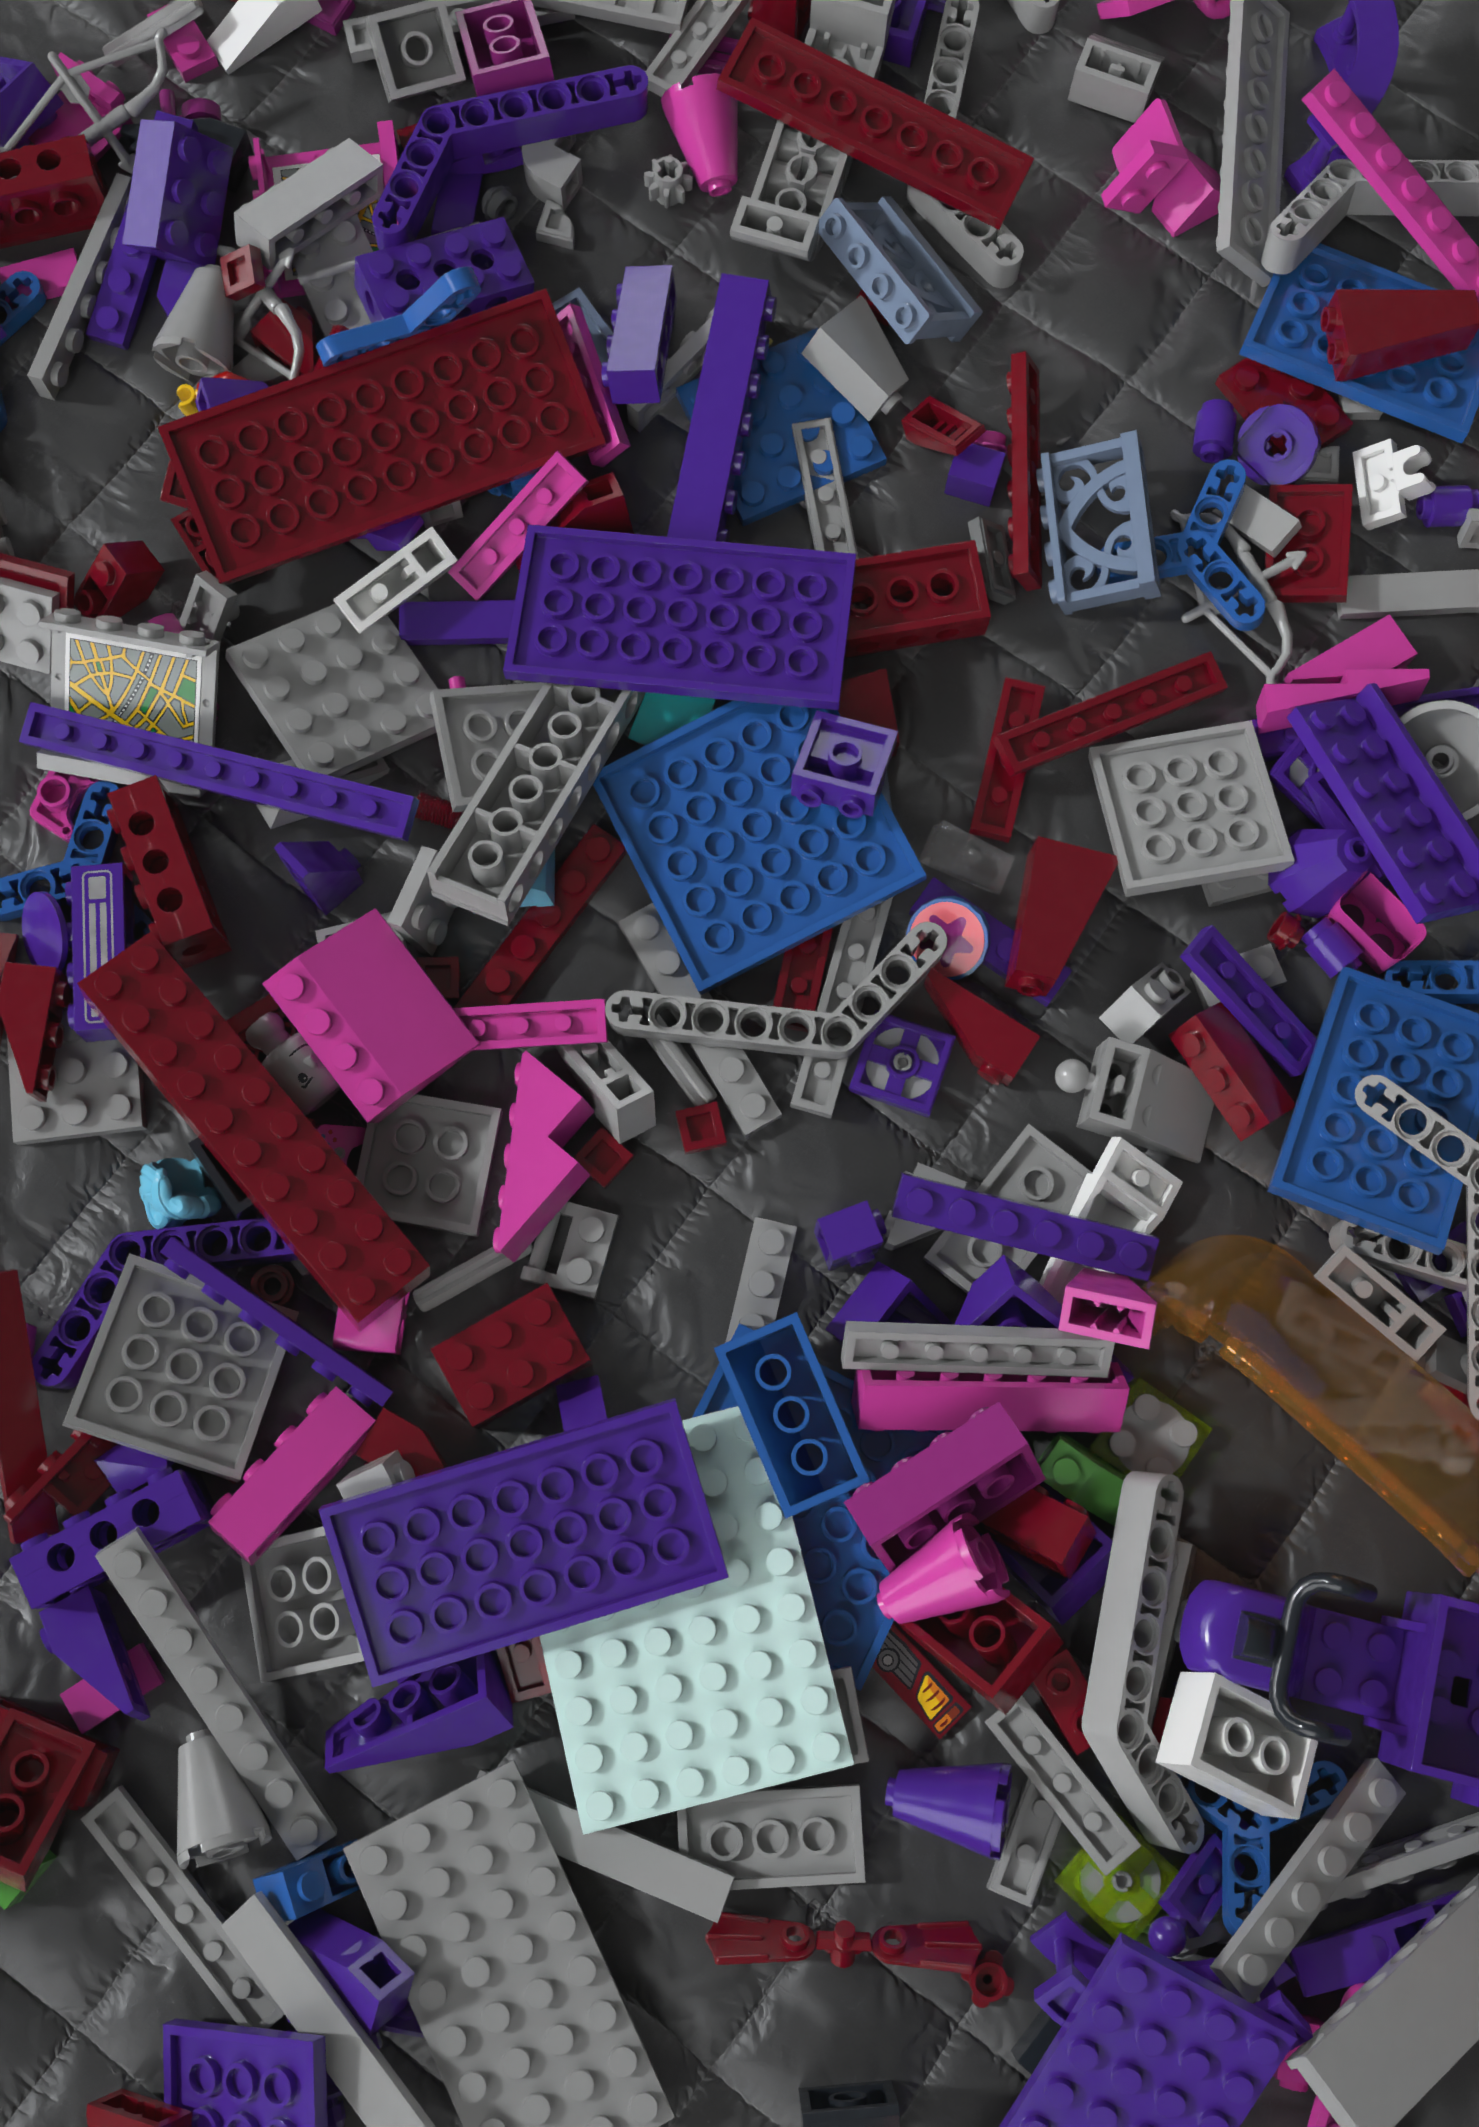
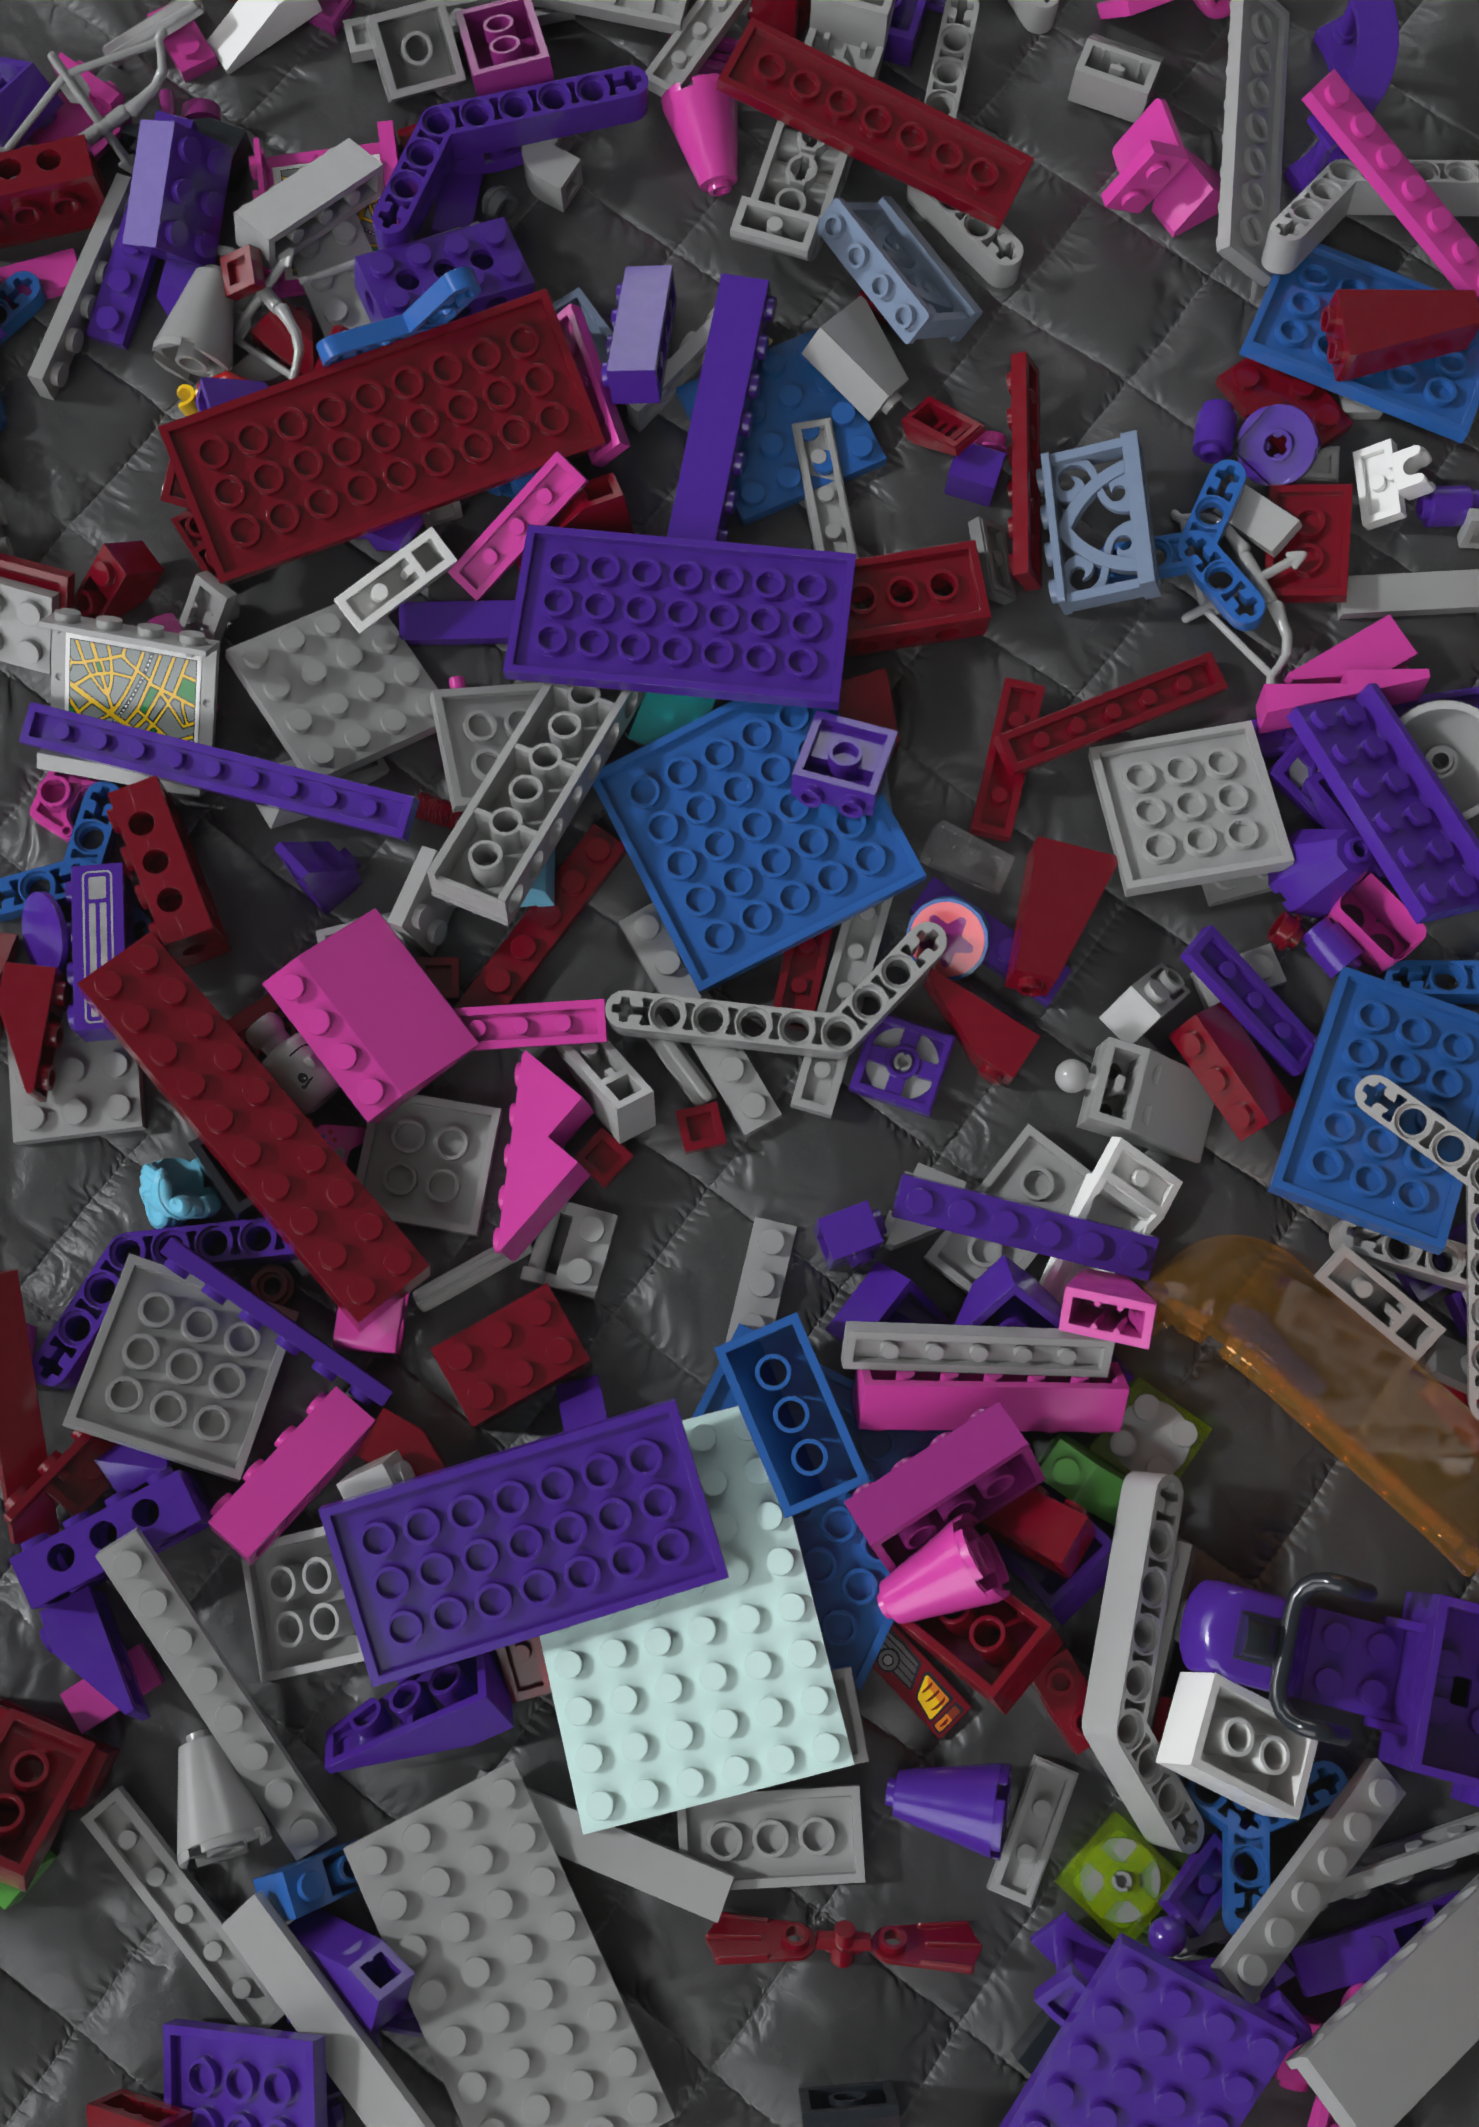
(555, 227): light grey tile -> none
(668, 181): light grey gear -> none
(1000, 1984): dark red plate -> none
(1063, 1785): light grey plate -> none

